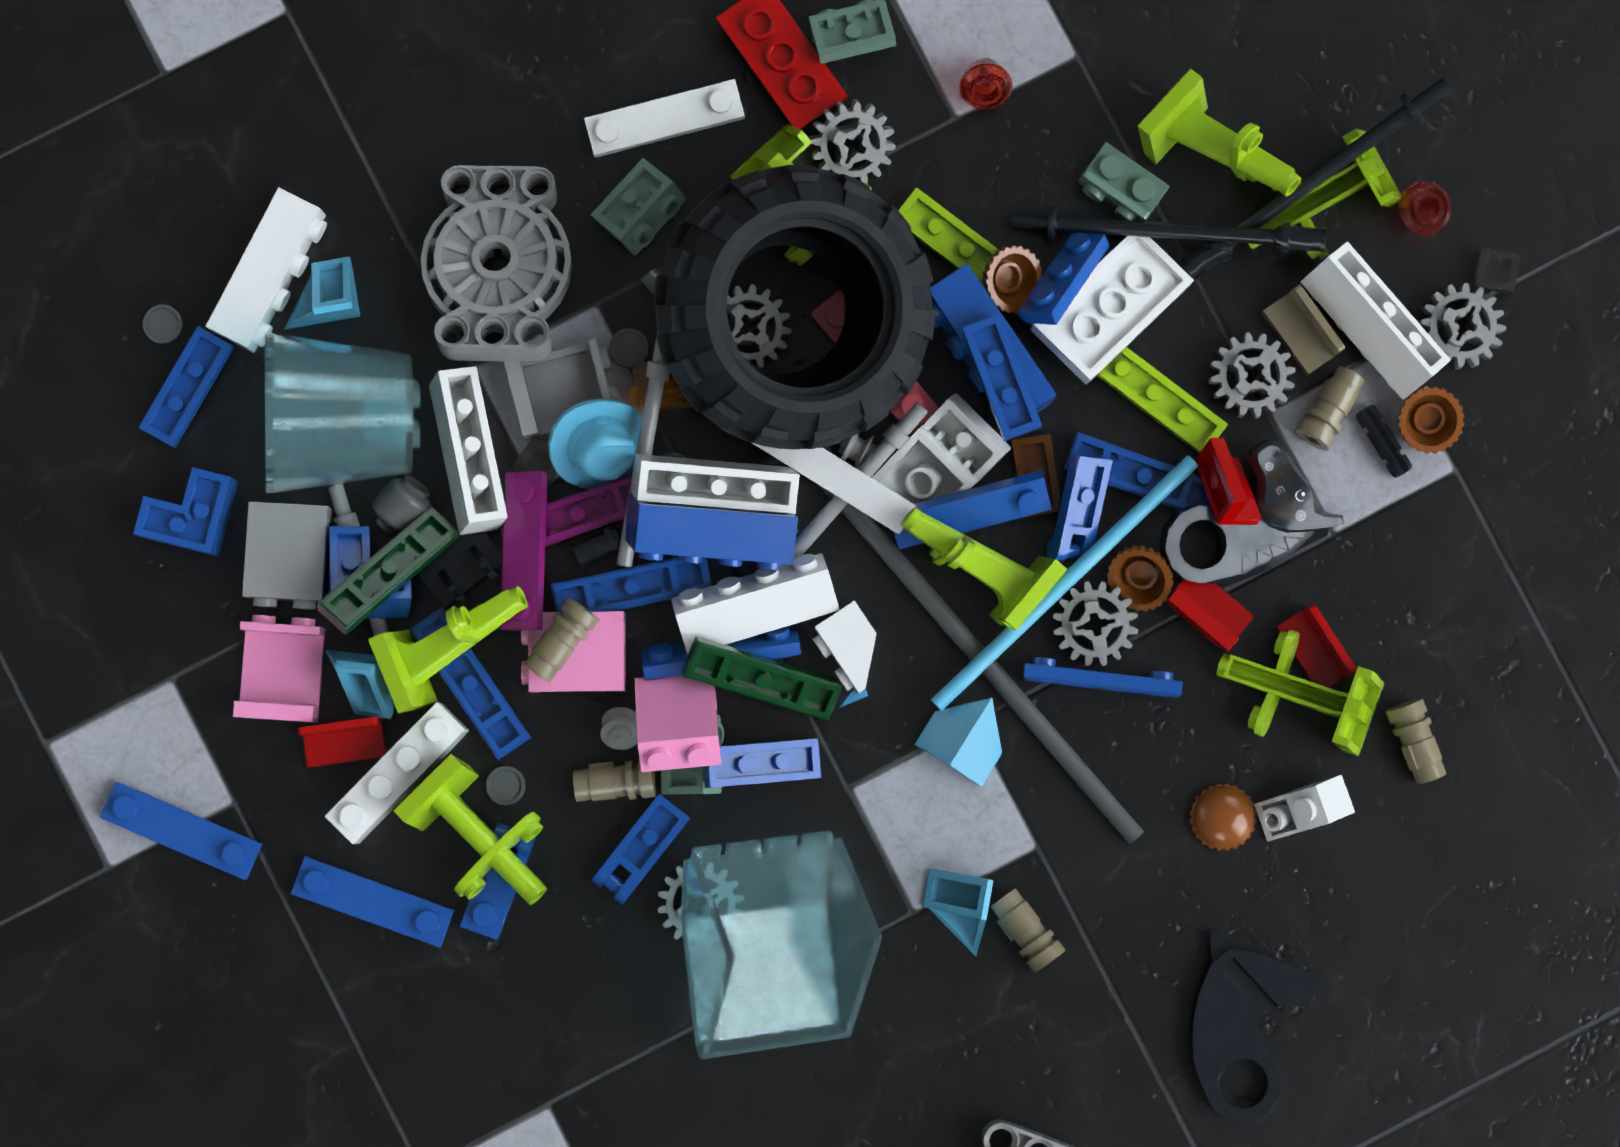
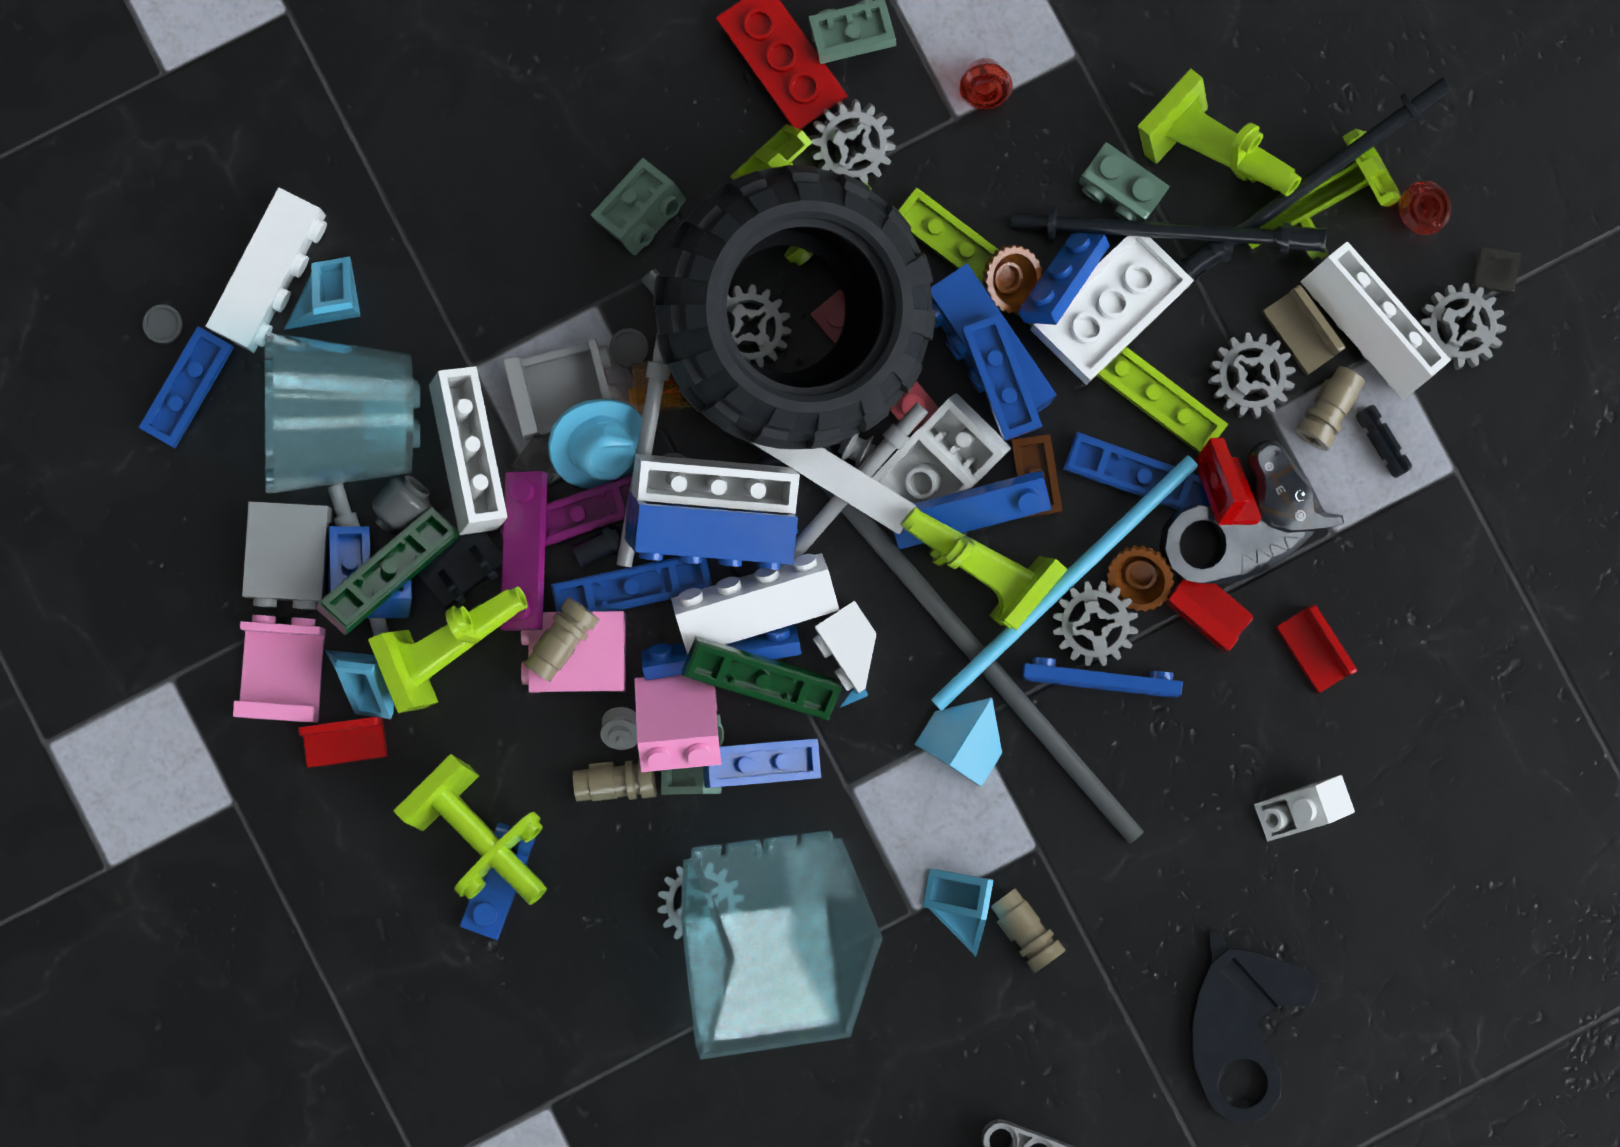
(181, 830): blue plate -> none
(196, 523): blue panel -> none
(372, 901): blue plate -> none
(397, 773): white brick -> none
(478, 694): blue plate -> none
(505, 300): light grey piece -> none
(505, 785): dark grey piece -> none
(641, 847): blue plate -> none
(664, 118): white plate -> none
(1080, 506): plate -> none
(1222, 817): dark orange hat -> none
(1352, 708): lime piece -> none
(1417, 740): dark tan axle -> none
(1431, 419): dark orange hat -> none

